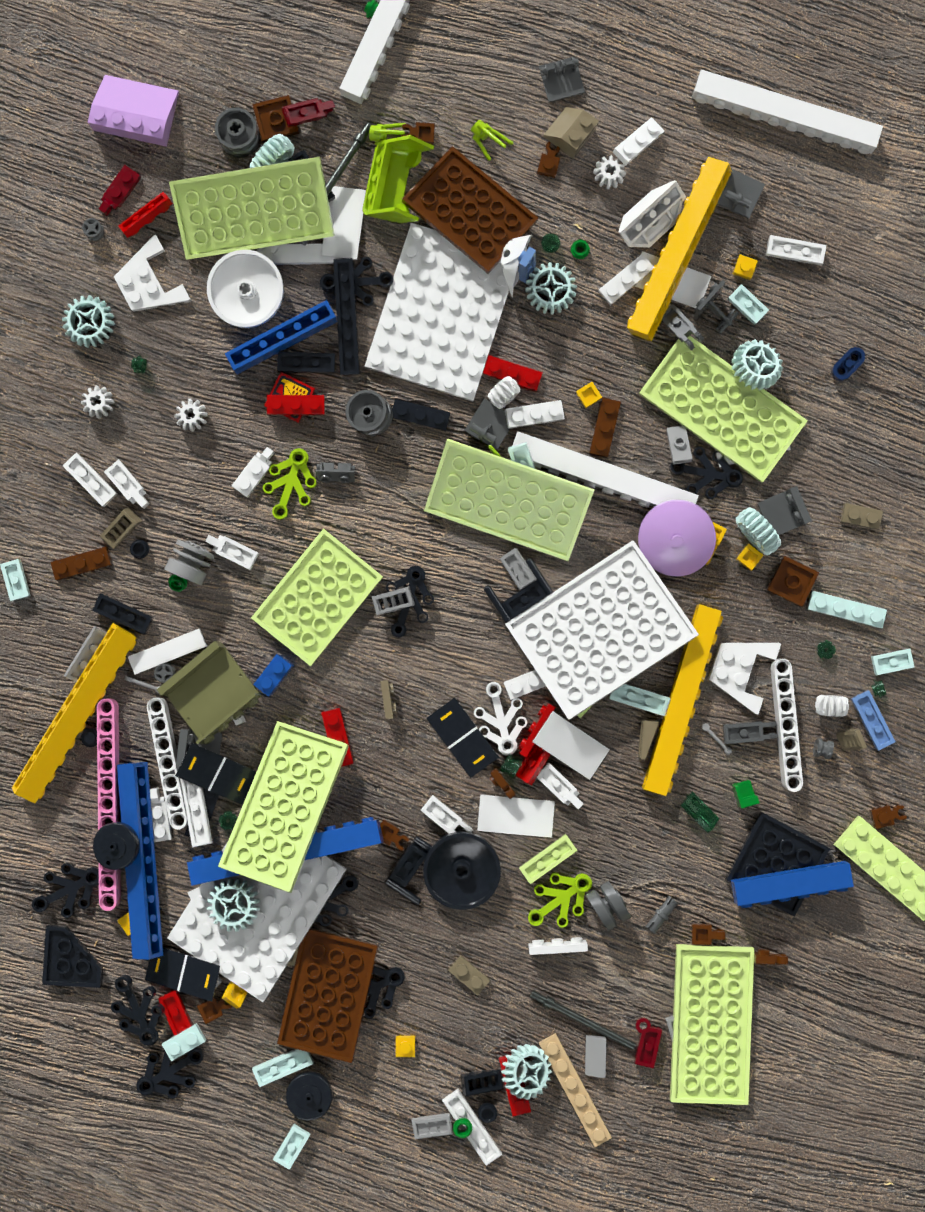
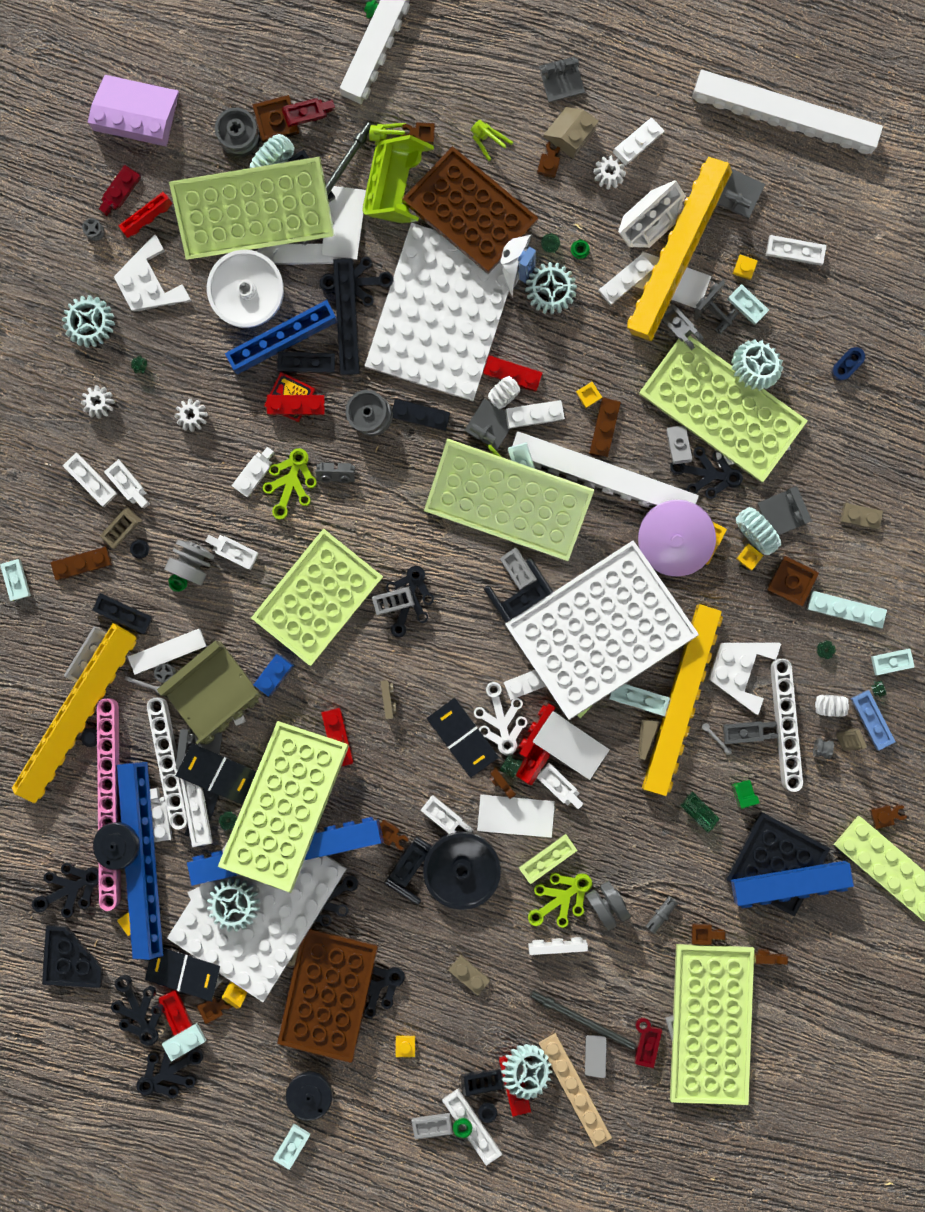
(282, 1066): light aqua plate -> none

